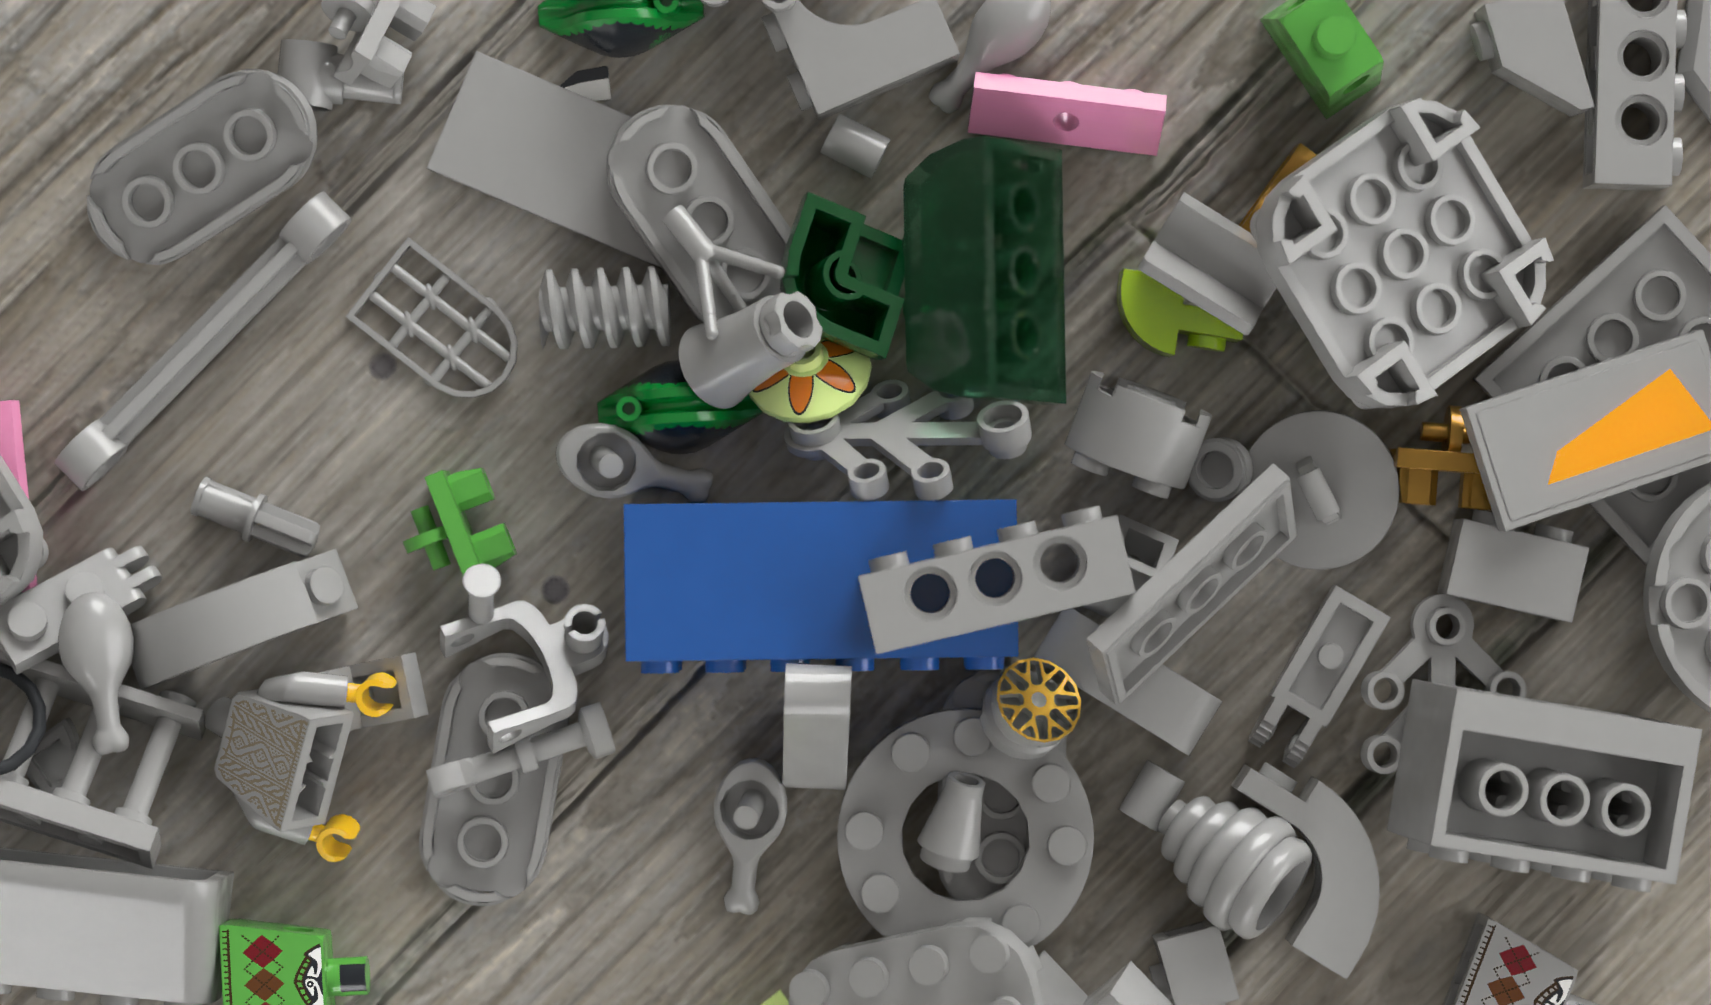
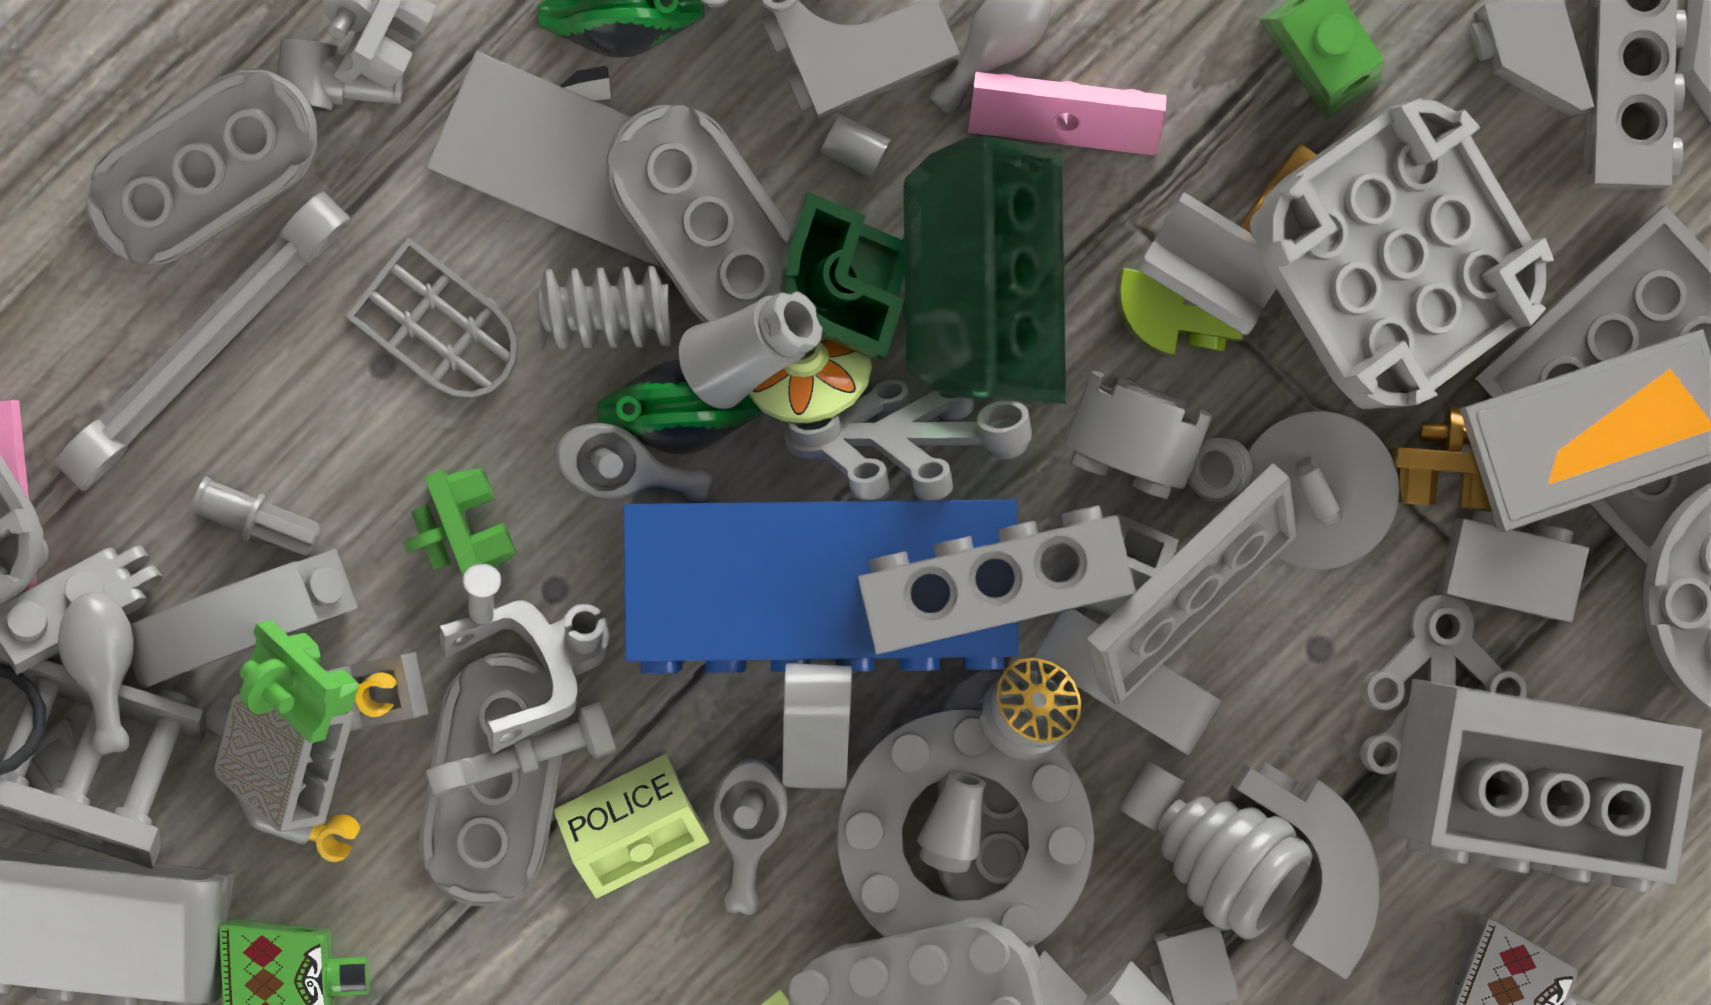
(288, 678): none -> bright green hips
(630, 826): none -> yellowish green panel
(705, 257): light grey plant -> none
(1321, 670): light grey hinge -> none

